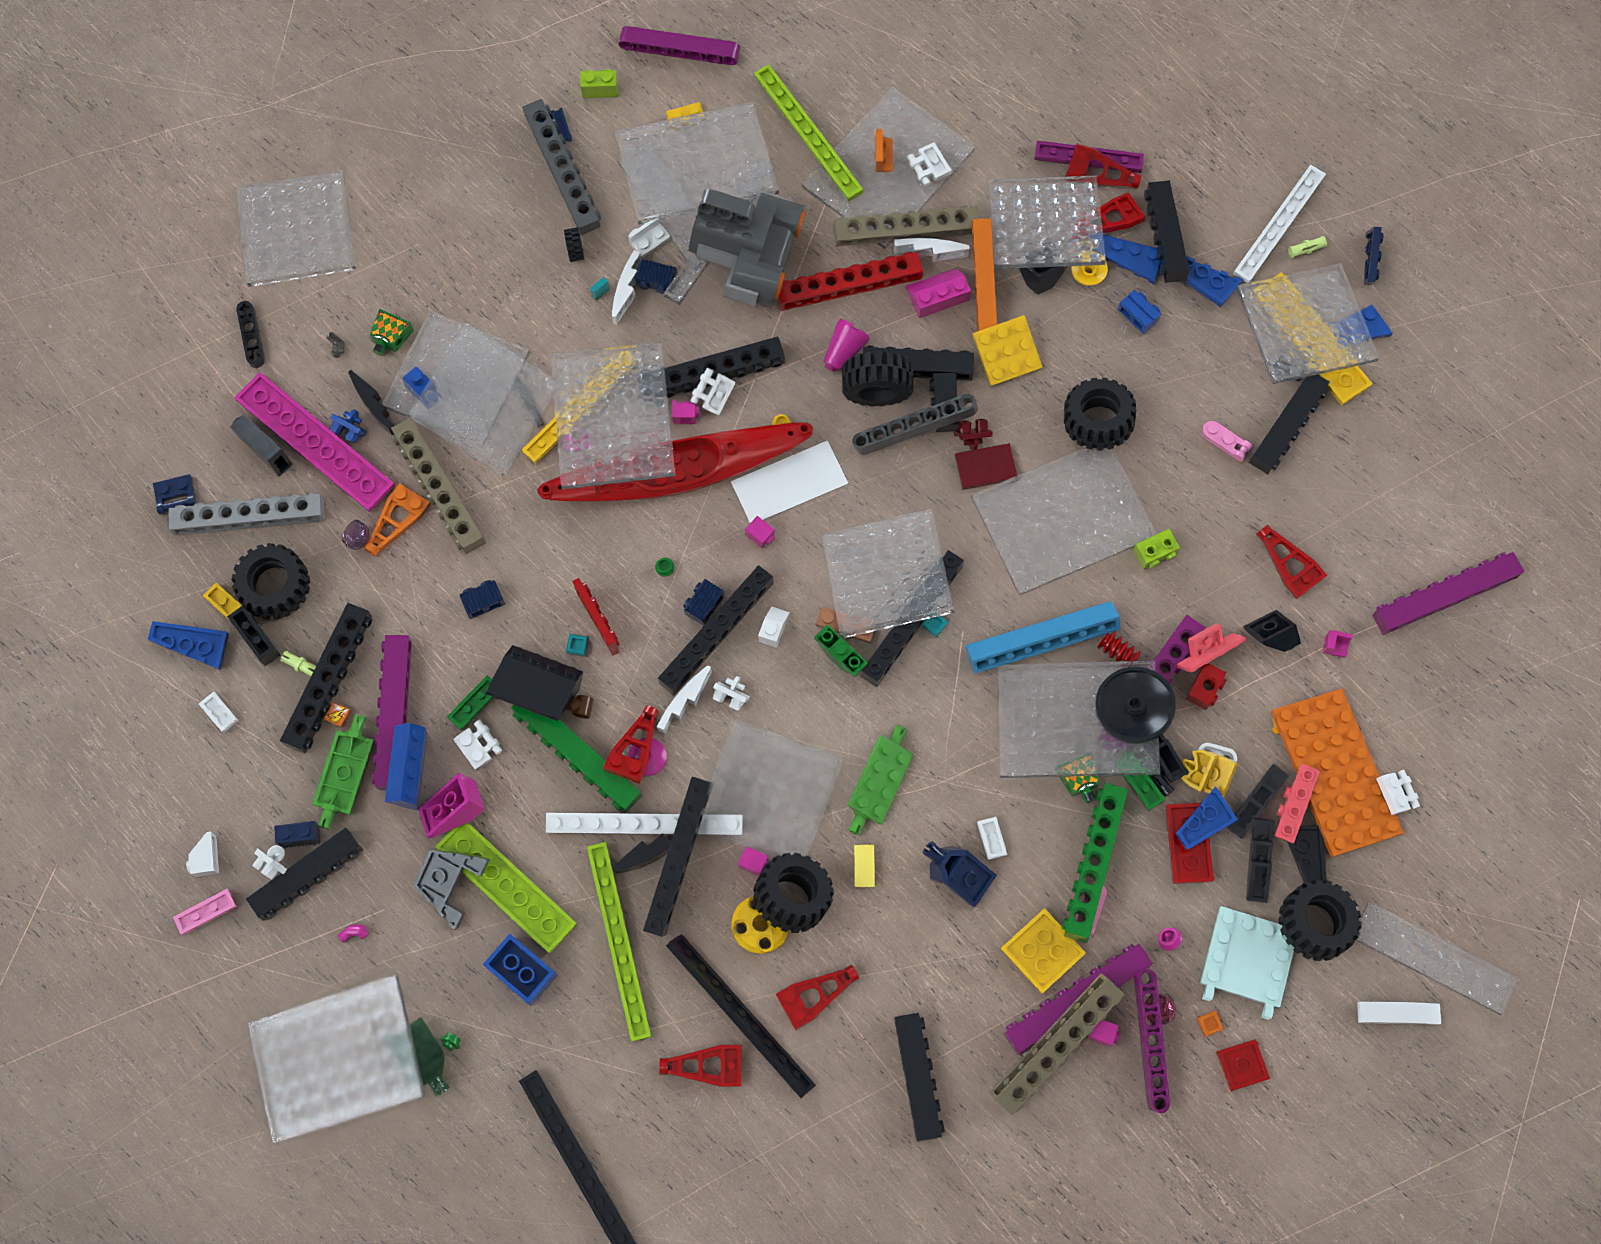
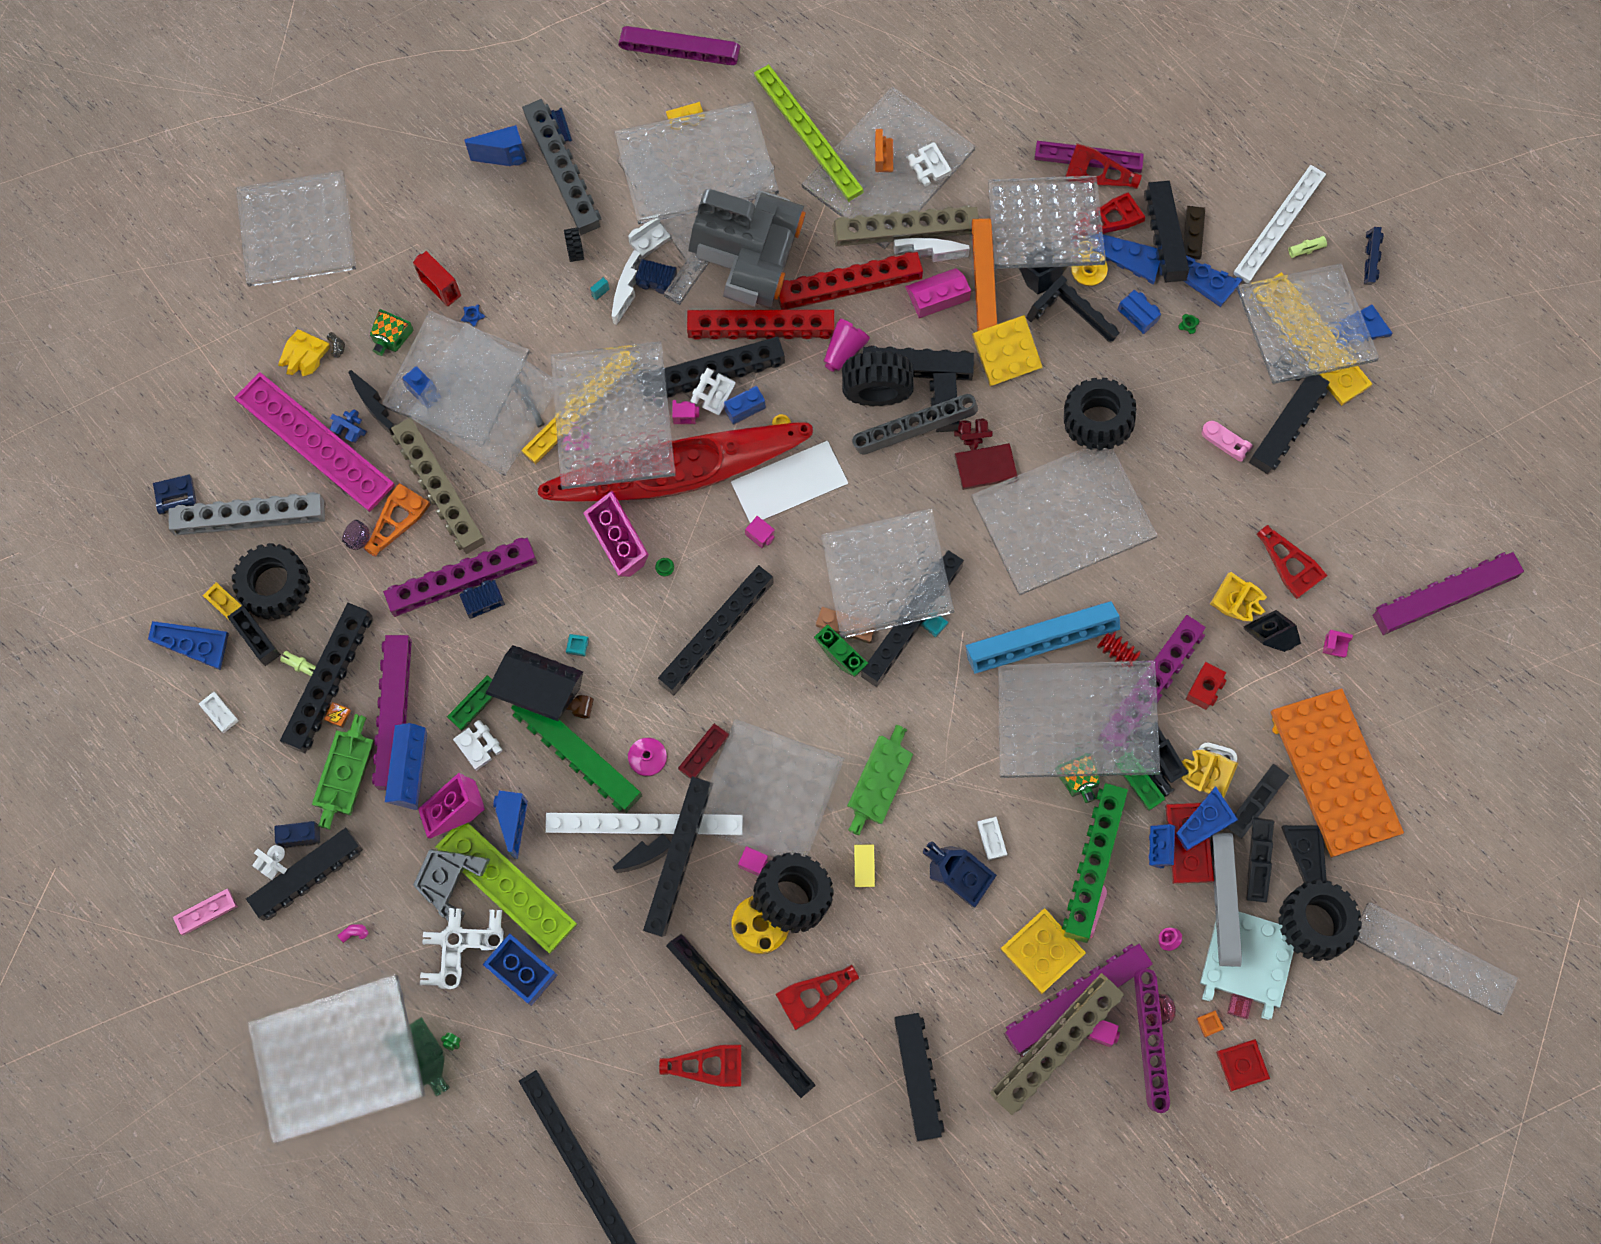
(204, 857): white slope -> none
(250, 334): black beam -> none
(261, 445): black slope -> none
(303, 353): none -> yellow plate
(436, 278): none -> red window
(452, 953): none -> white pin
(453, 585): none -> magenta brick
(468, 311): none -> blue plate
(497, 147): none -> blue slope
(511, 815): none -> blue slope
(594, 612): red plate -> none
(598, 83): lime brick -> none
(616, 535): none -> dark pink slope
(619, 942): lime plate -> none
(626, 766): red plate -> none
(689, 694): white slope -> none
(703, 602): dark blue brick -> none
(703, 751): none -> dark red plate
(723, 690): white hips -> none
(744, 405): none -> blue brick
(752, 318): none -> red brick
(773, 627): white slope -> none
(1079, 305): none -> black bracket
(1135, 705): black dish -> none
(1156, 549): lime brick -> none
(1161, 845): none -> blue bracket
(1189, 319): none -> green plate
(1194, 231): none -> dark brown plate
(1208, 646): coral bracket -> none
(1226, 900): none -> light grey beam
(1238, 598): none -> yellow plate
(1239, 1006): none -> clear pink tile
(1296, 802): coral bracket -> none
(1394, 793): white plate -> none
(1399, 1013): white slope -> none

